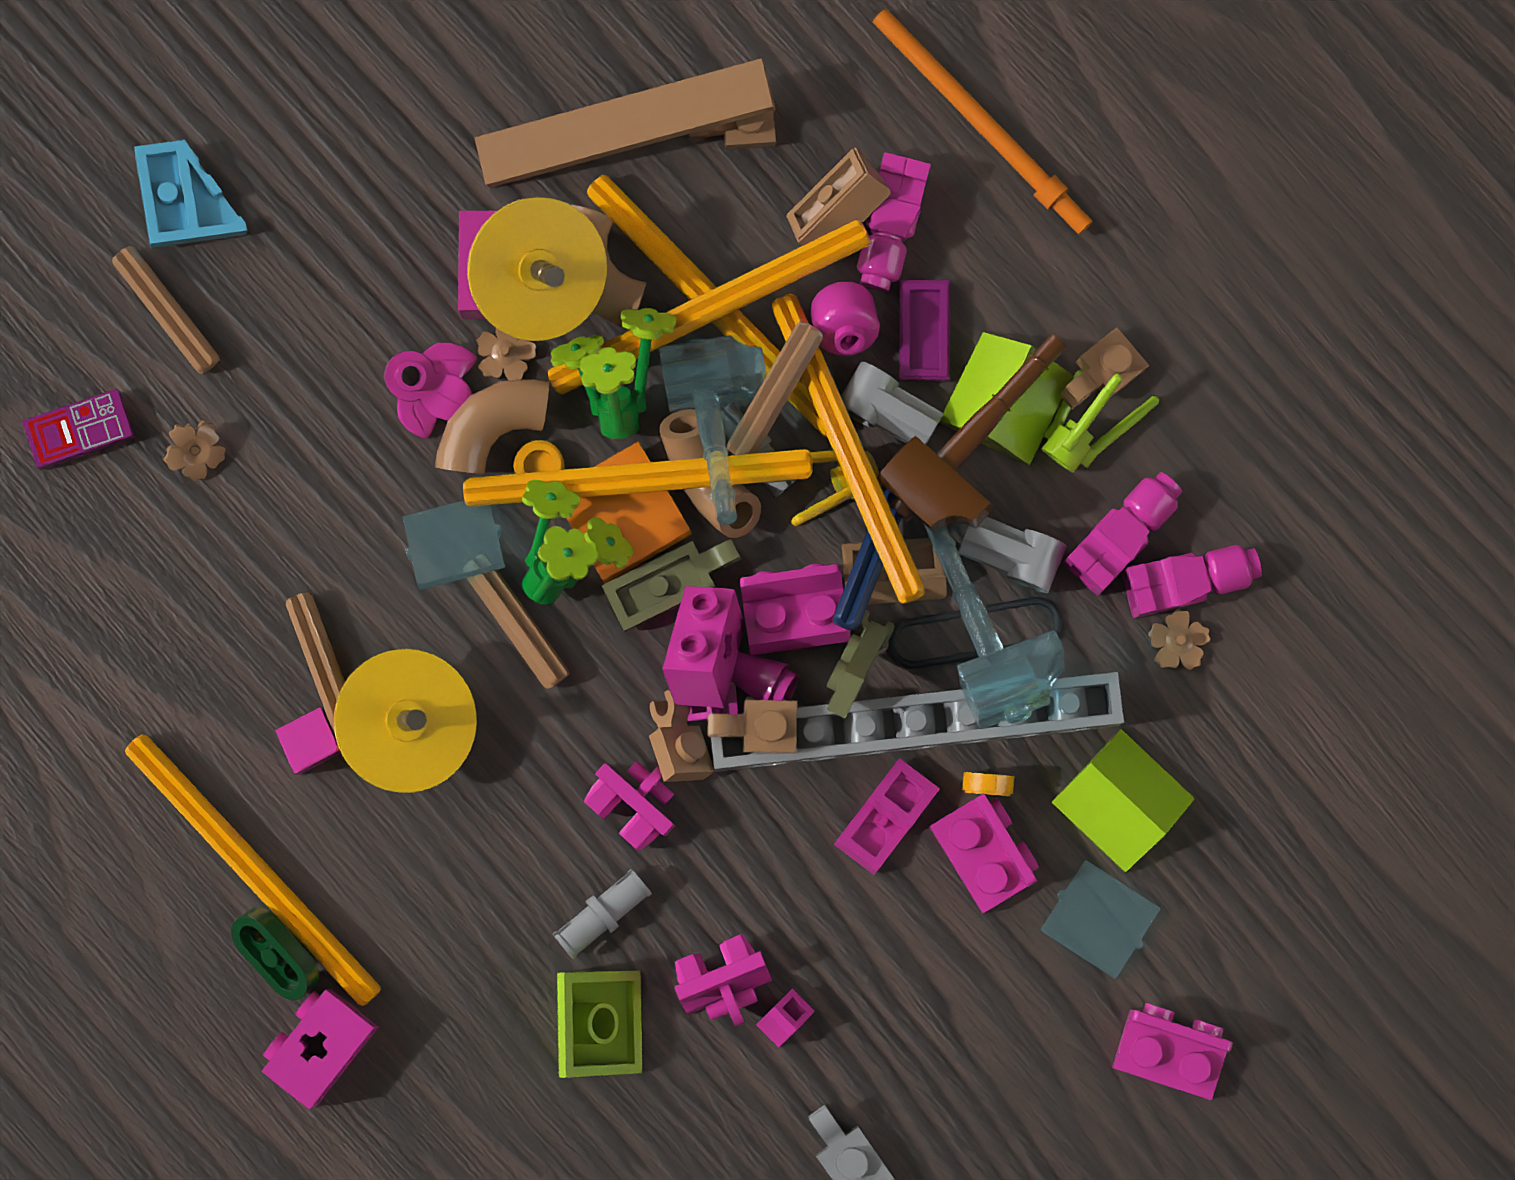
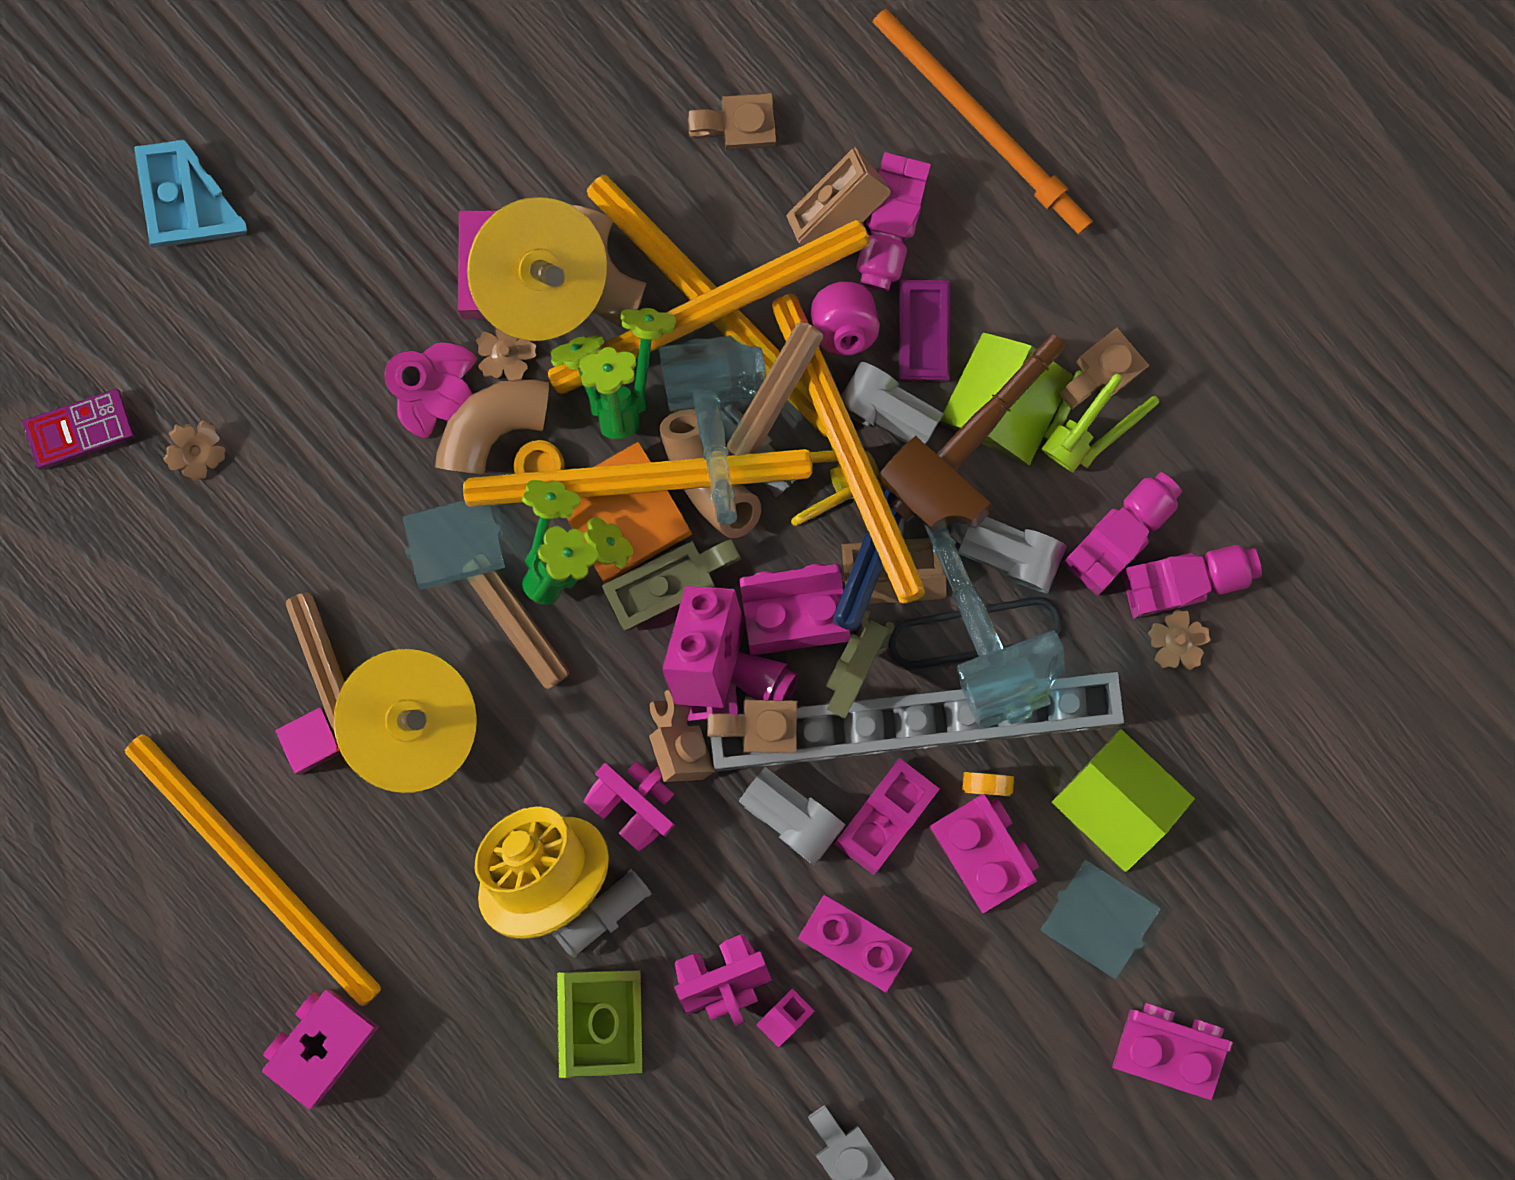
(165, 309): medium nougat axle -> none
(275, 953): dark green plate -> none
(538, 871): none -> yellow piece
(625, 123): medium nougat tile -> none
(801, 822): none -> light grey piece
(854, 943): none -> dark pink brick

